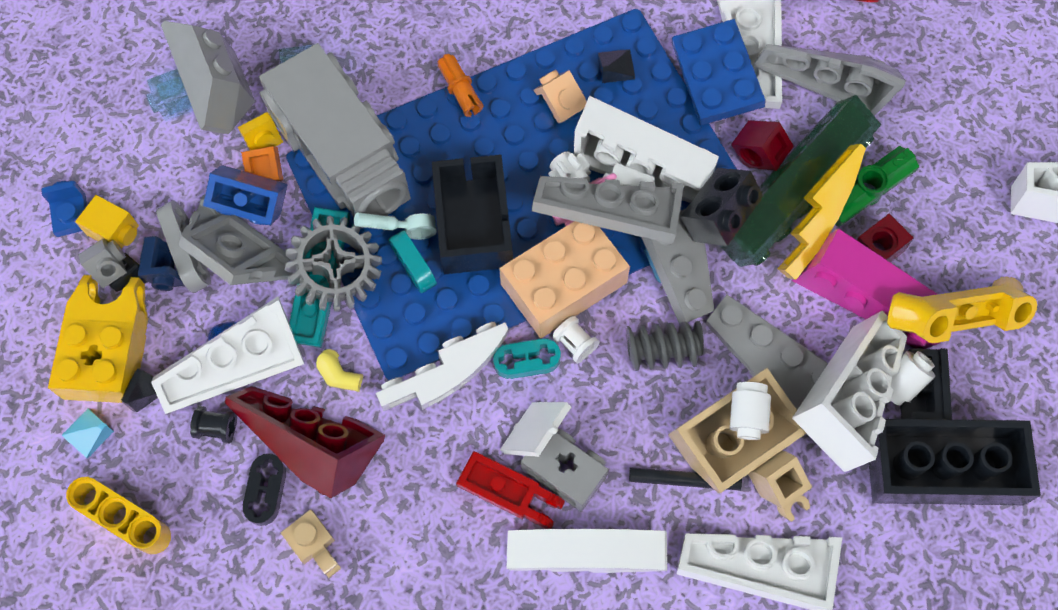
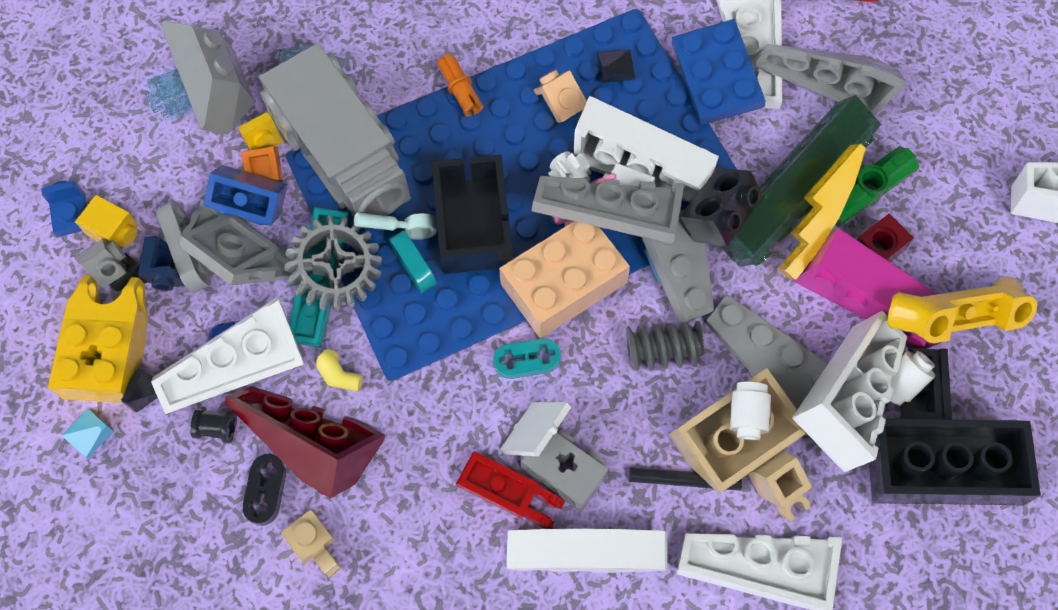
(105, 507): yellow beam -> none
(460, 364): white slope -> none
(575, 339): white bush -> none
(762, 145): dark red brick -> none

